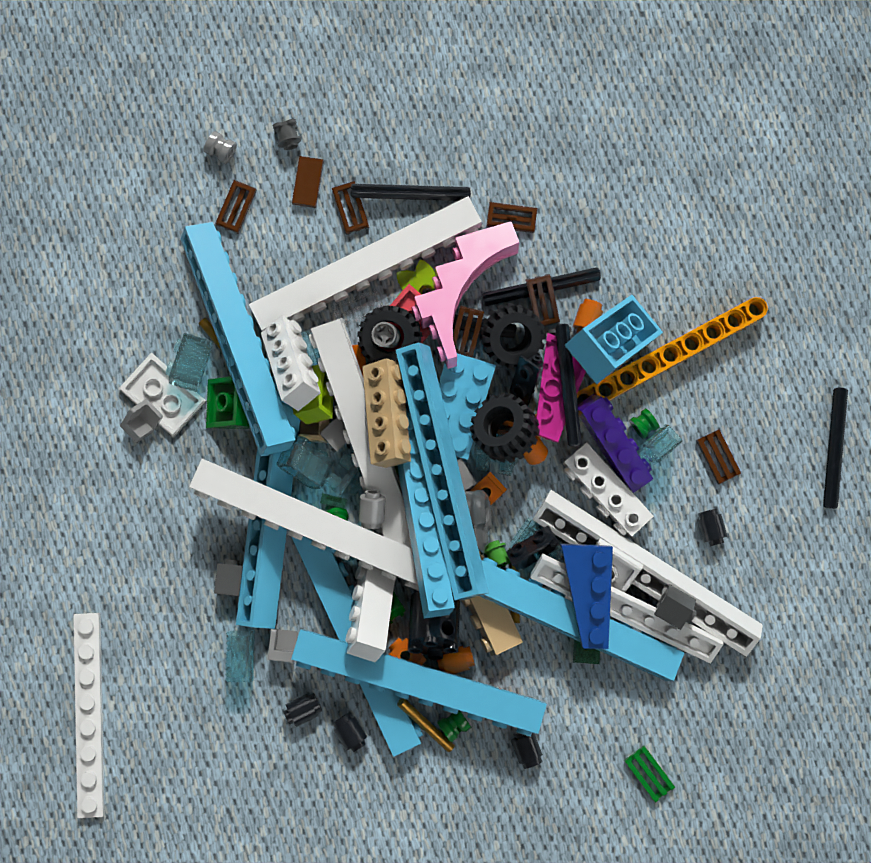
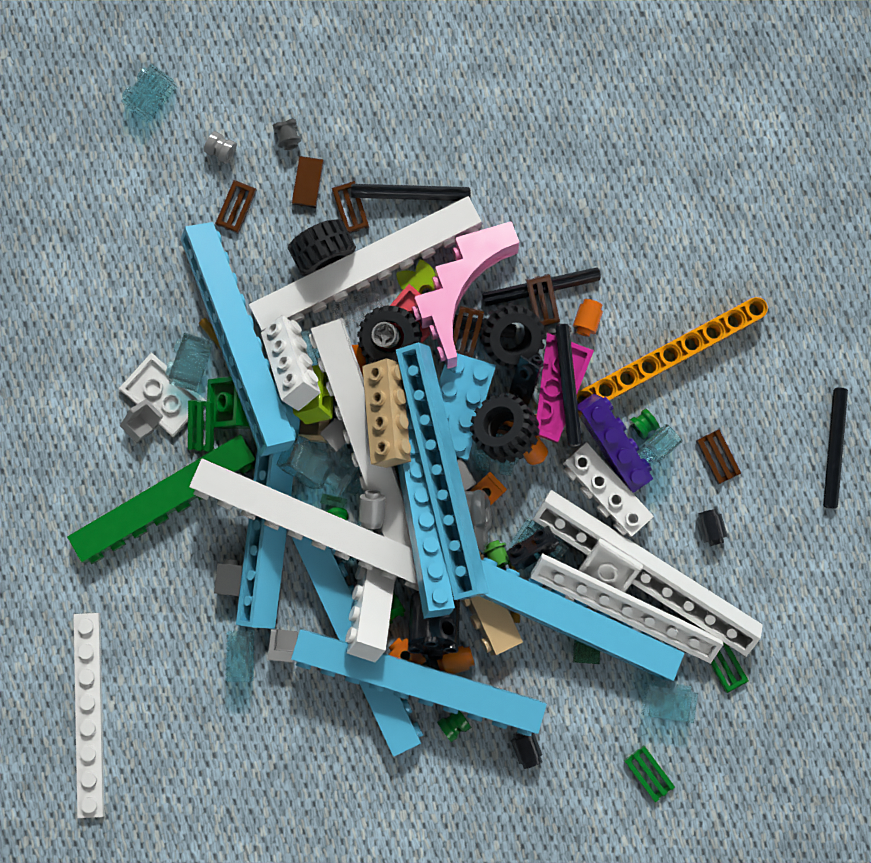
(148, 93): none -> clear light blue brick
(155, 504): none -> green brick
(197, 424): none -> green tile
(302, 709): black brick -> none
(321, 246): none -> black tyre
(349, 732): black brick -> none
(425, 724): pearl gold bar -> none
(523, 209): reddish brown tile -> none
(590, 590): blue wing -> none
(613, 339): medium azure brick -> none
(669, 703): none -> clear light blue brick
(676, 607): dark grey brick -> none
(735, 684): none -> green tile

